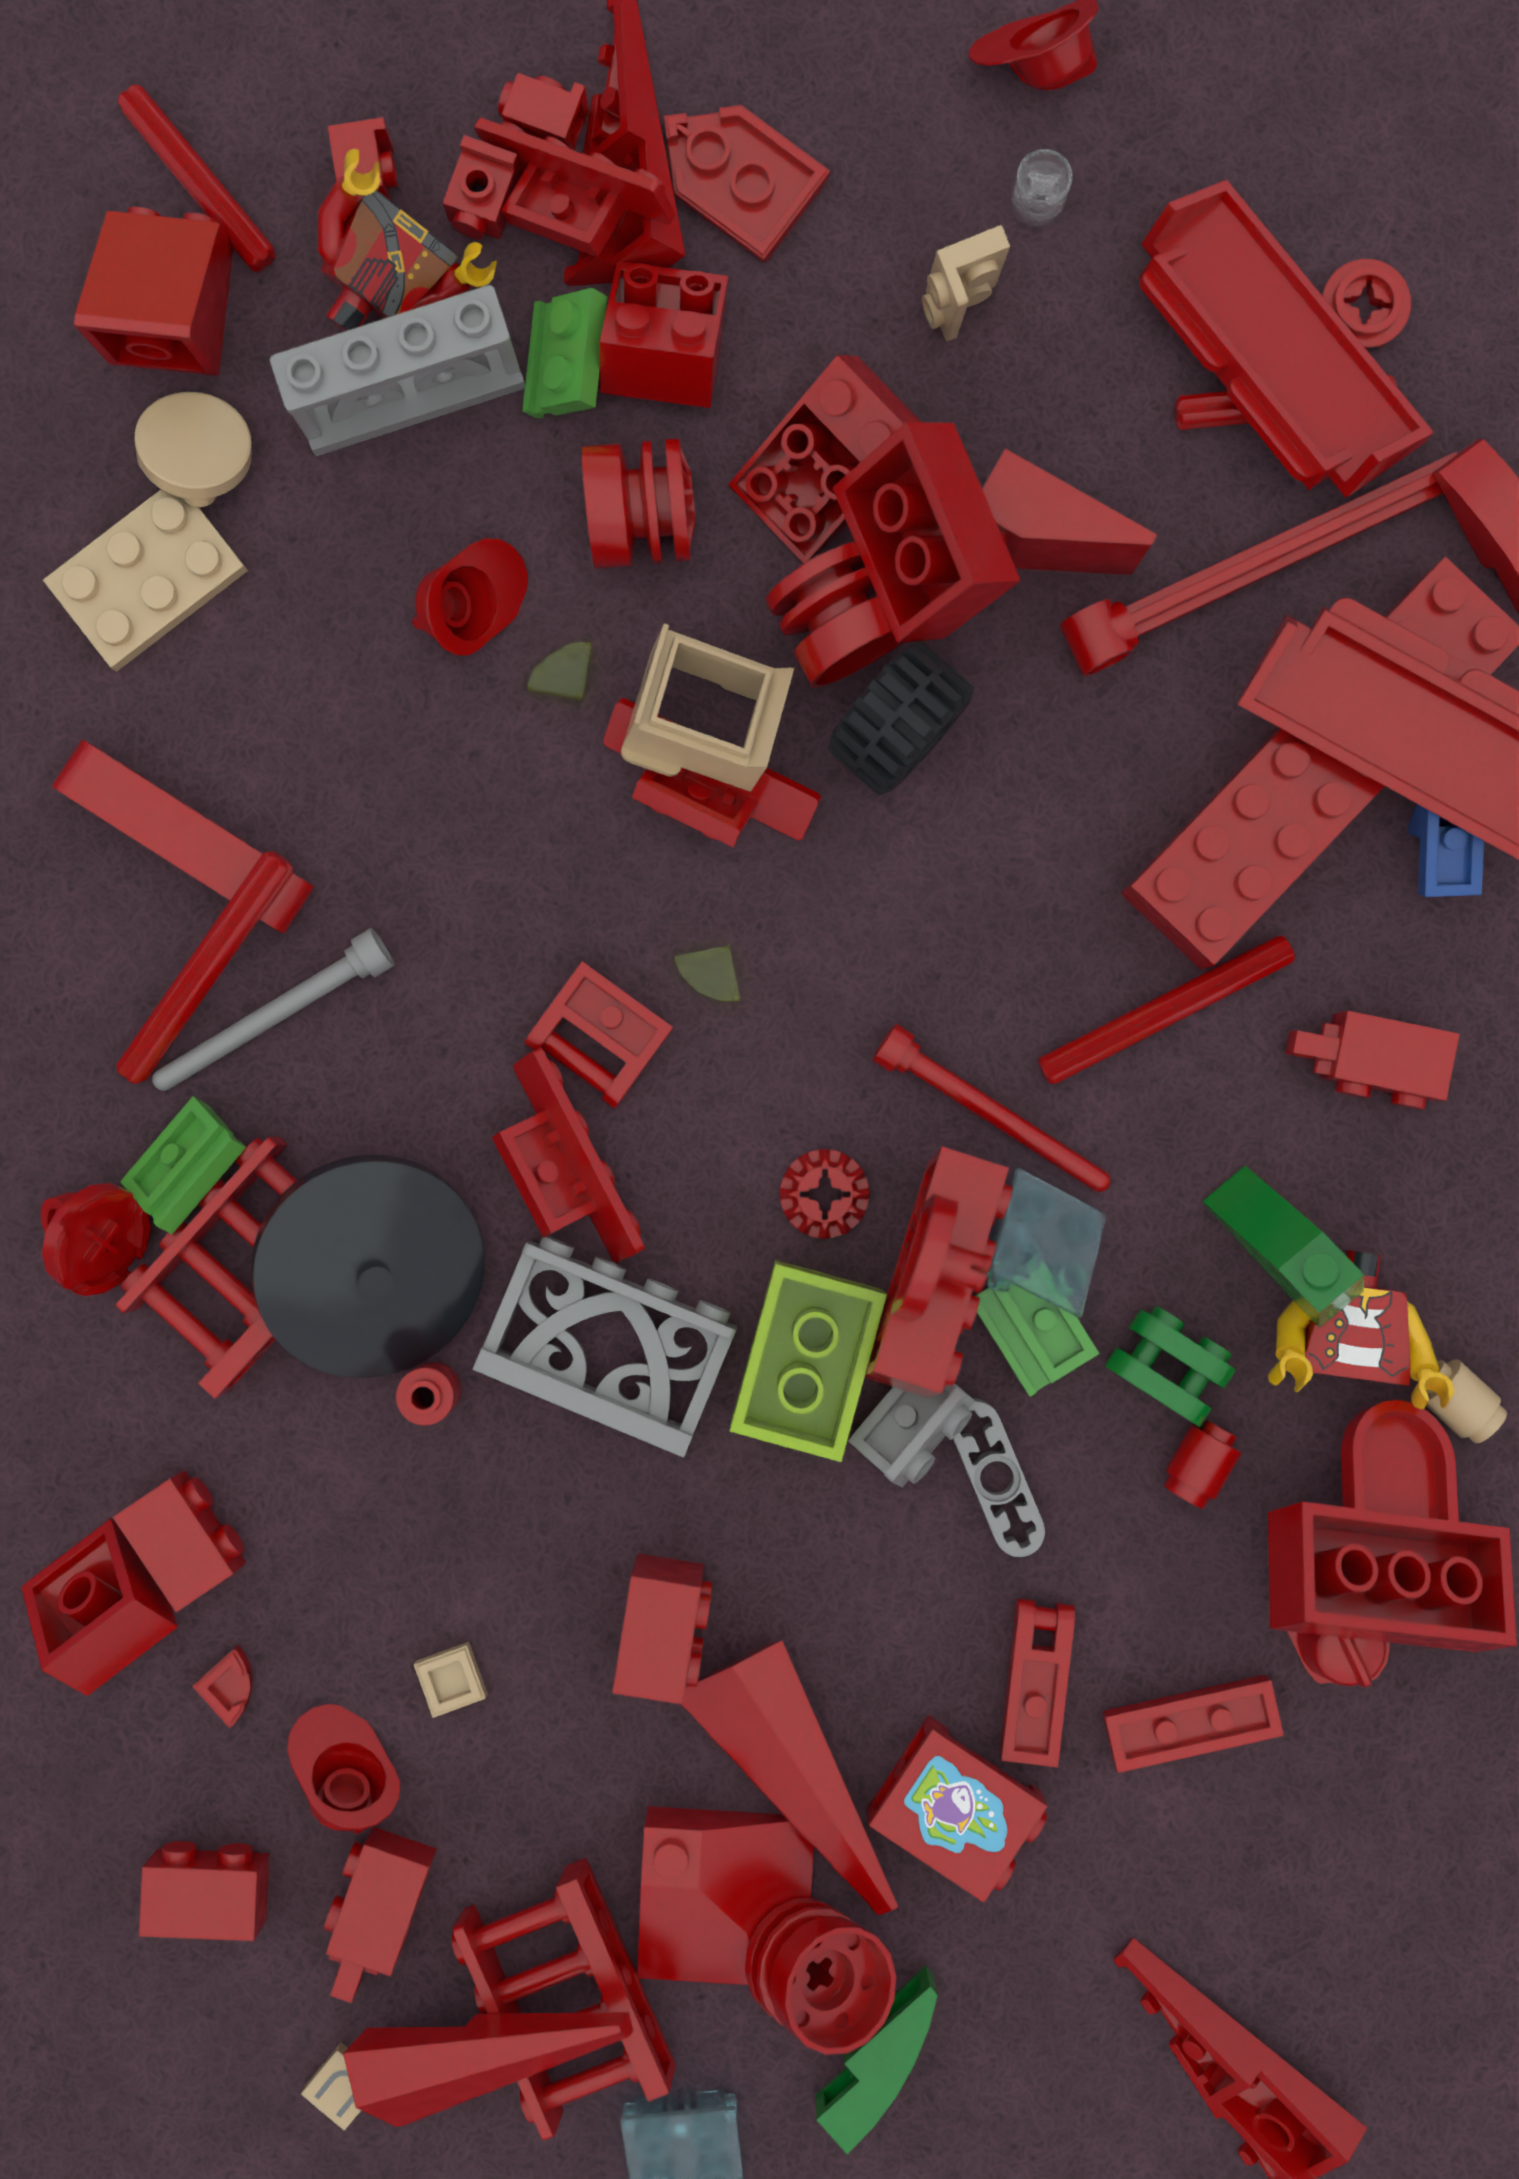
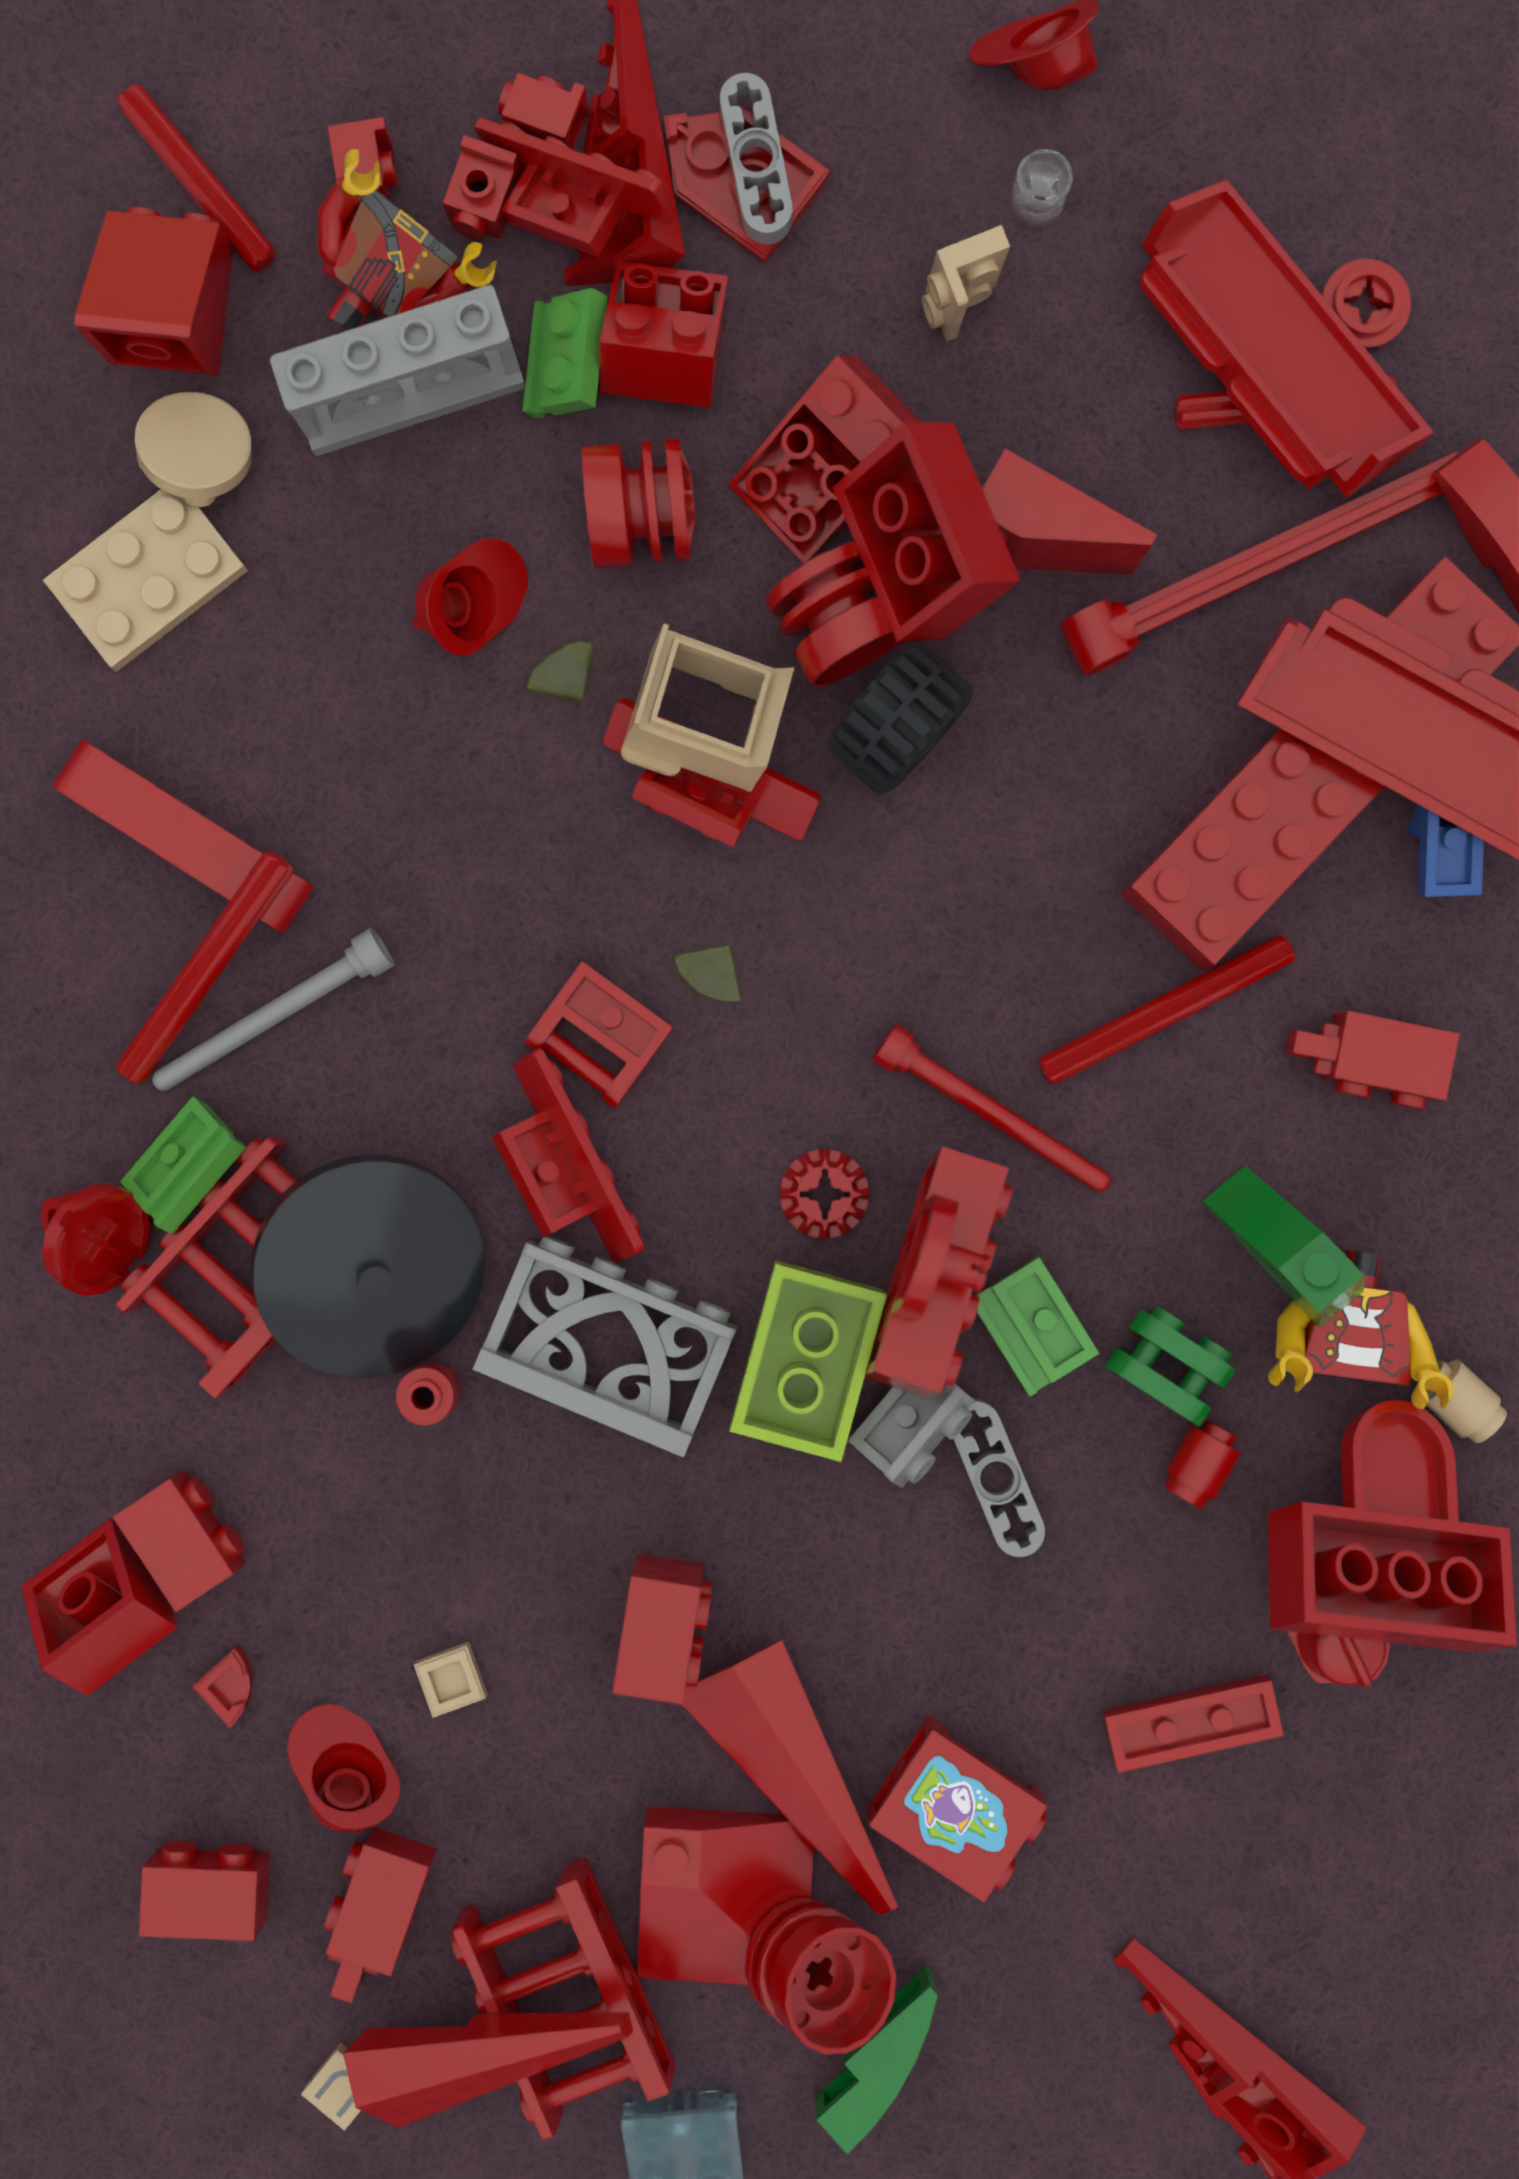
(762, 135): none -> light grey beam
(1037, 1685): red plate -> none
(1046, 1244): clear light blue hinge -> none

